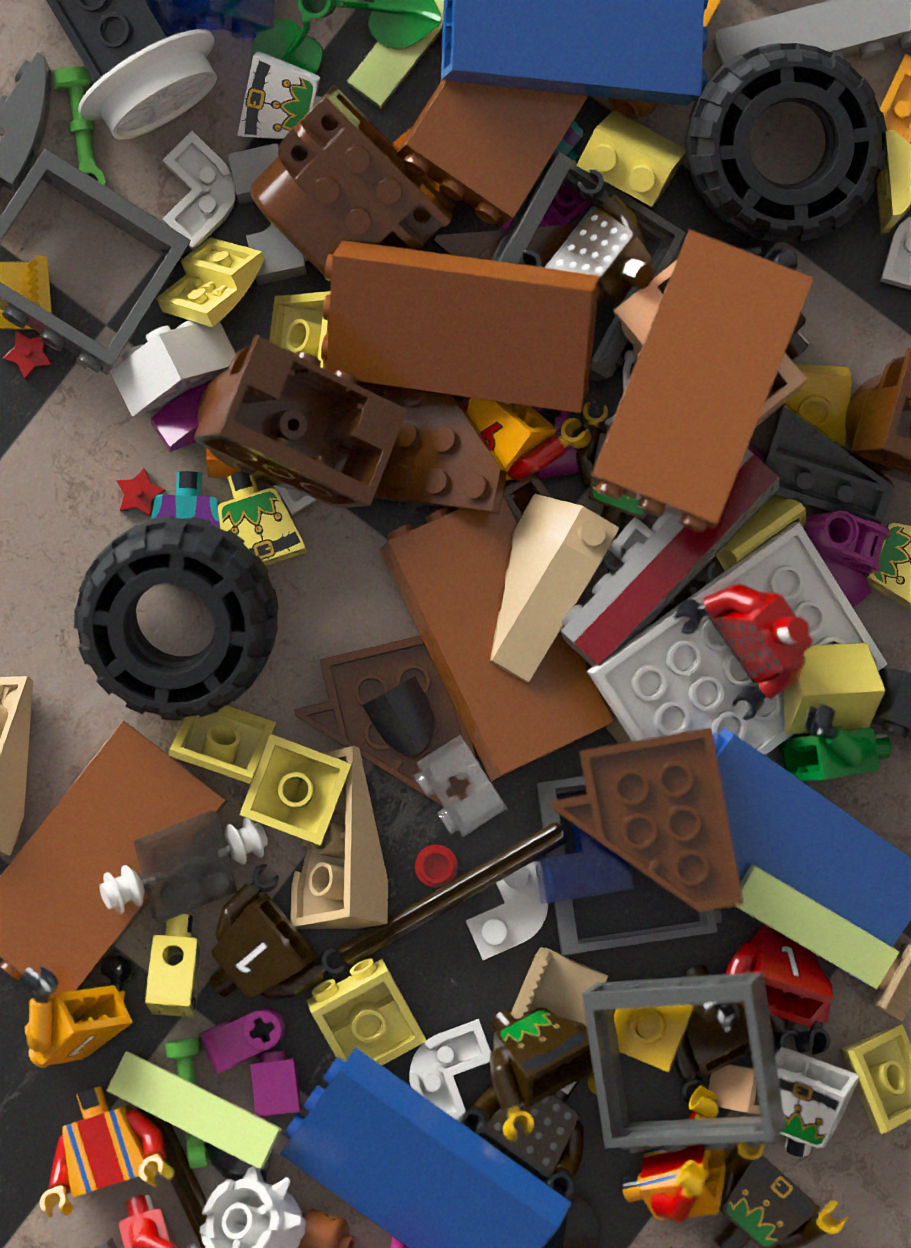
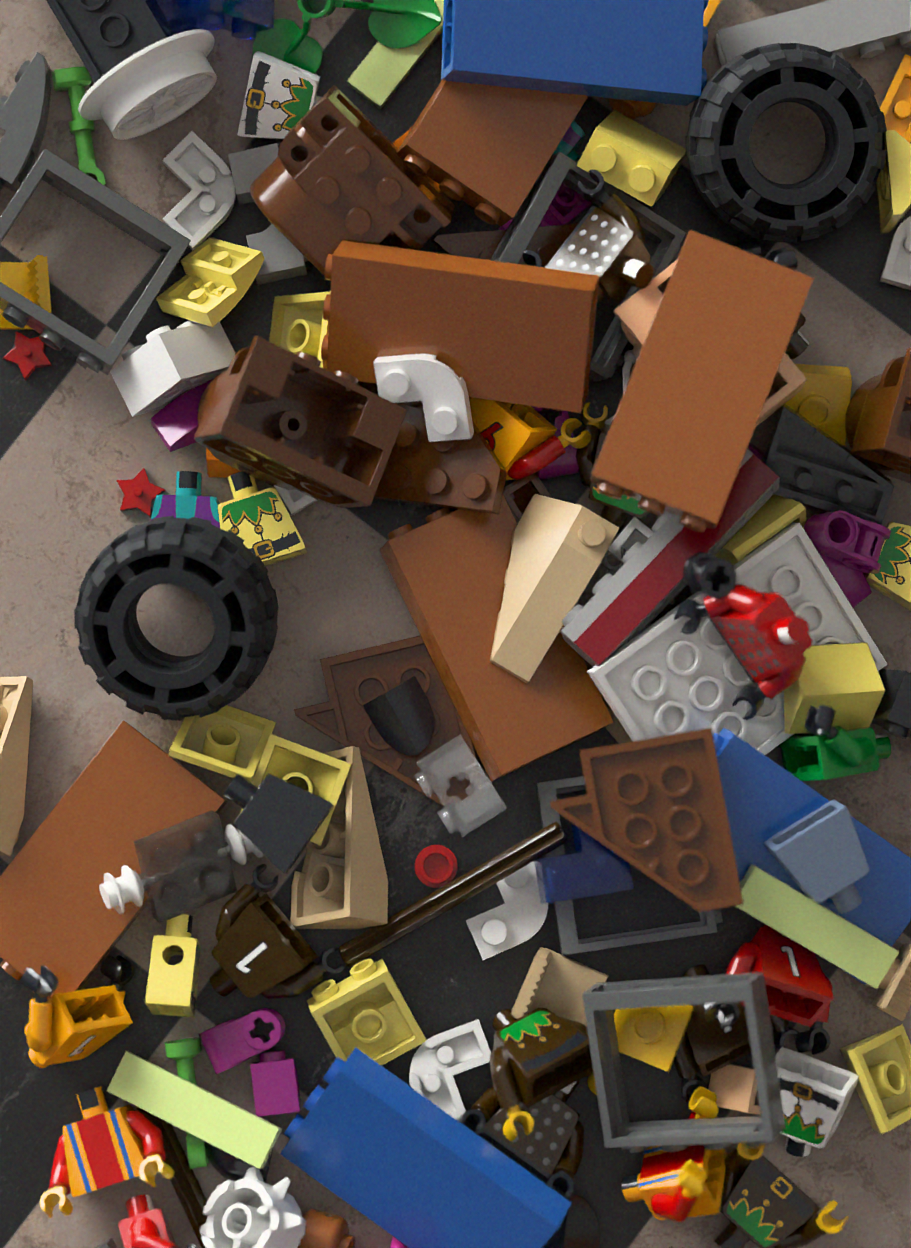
(277, 817): none -> black torso
(436, 385): none -> white plate
(723, 575): none -> black bush
(823, 855): none -> sand blue torso

